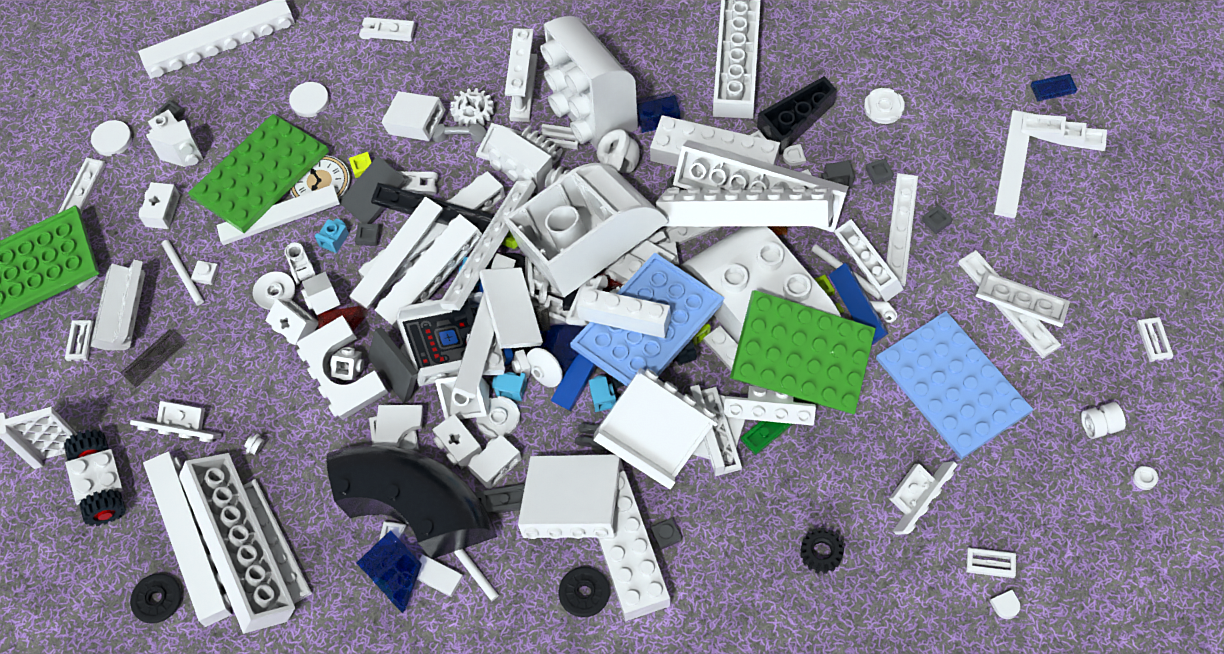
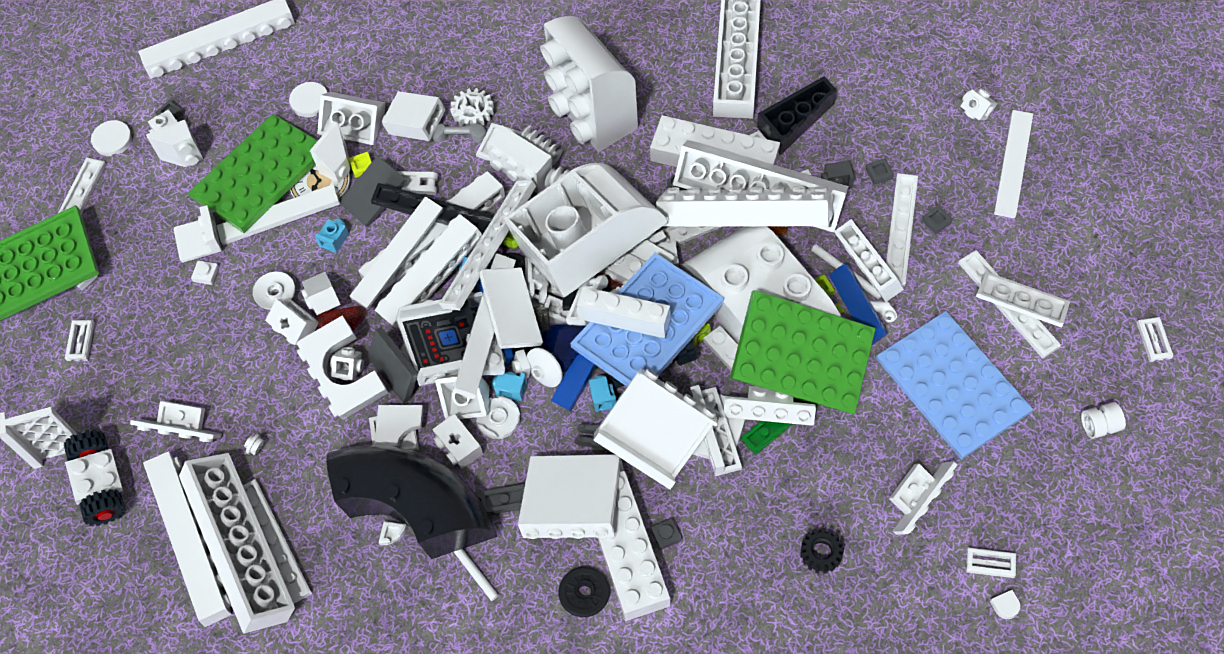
(118, 307): white brick -> none
(152, 358): clear smoke tile -> none
(159, 205): white brick -> none
(162, 610): black wheel -> none
(182, 272): white bar -> none
(198, 237): none -> white bracket
(300, 266): white piece -> none
(331, 154): none -> white slope
(356, 116): none -> white slope
(367, 234): dark grey plate -> none
(387, 29): white plate -> none
(392, 569): clear blue slope -> none
(439, 576): white tile -> none
(494, 461): white brick -> none
(521, 75): white fence -> none
(559, 133): white tile -> none
(618, 151): white piece -> none
(653, 107): clear blue slope -> none
(794, 155): white tile -> none
(884, 106): white tile -> none
(978, 104): none -> white brick
(1053, 87): clear blue tile -> none
(1058, 131): white slope -> none
(1145, 477): white tile -> none

